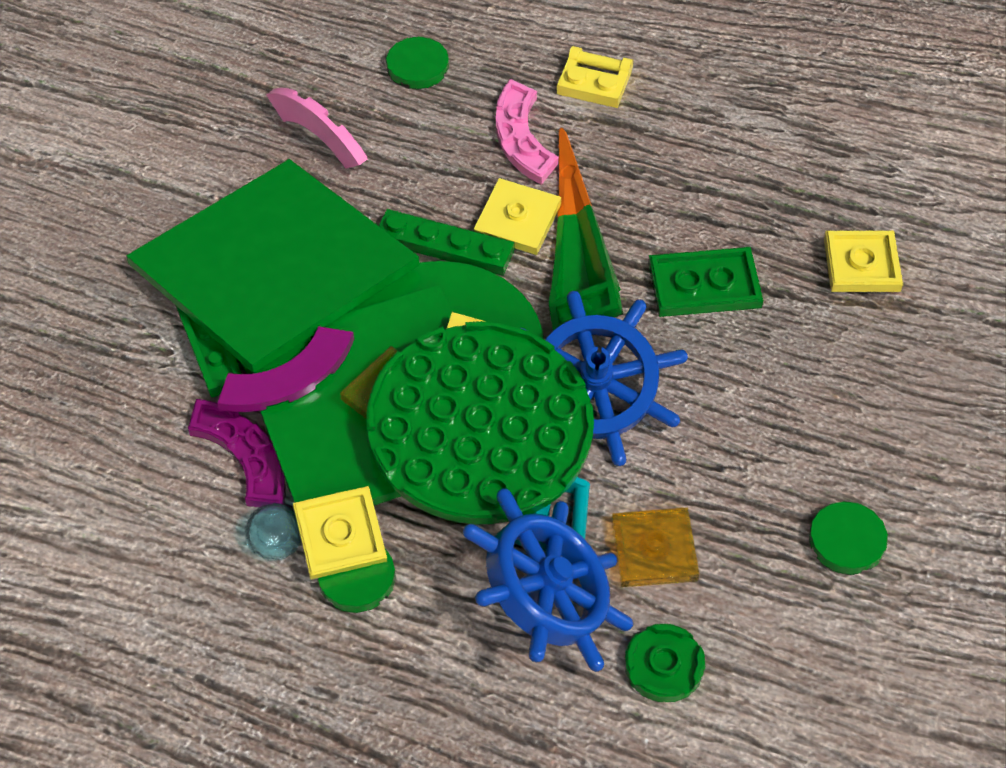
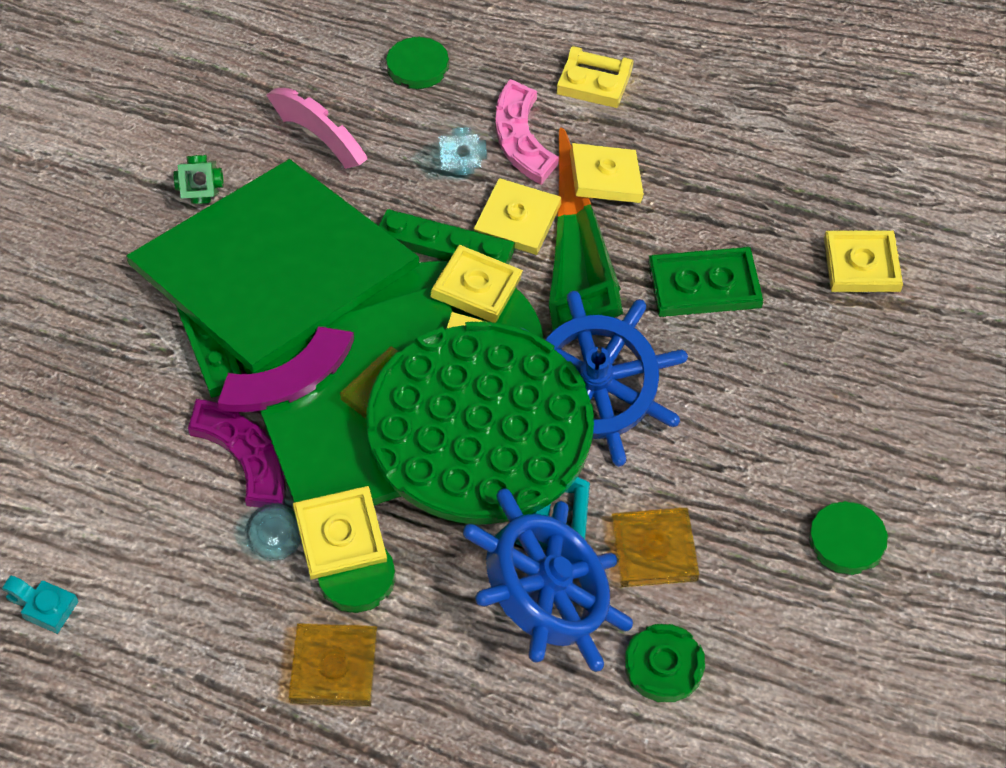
(44, 606): none -> teal plate
(185, 179): none -> green brick
(333, 665): none -> clear yellow plate
(448, 151): none -> clear light blue brick
(476, 283): none -> light yellow plate
(606, 173): none -> light yellow plate

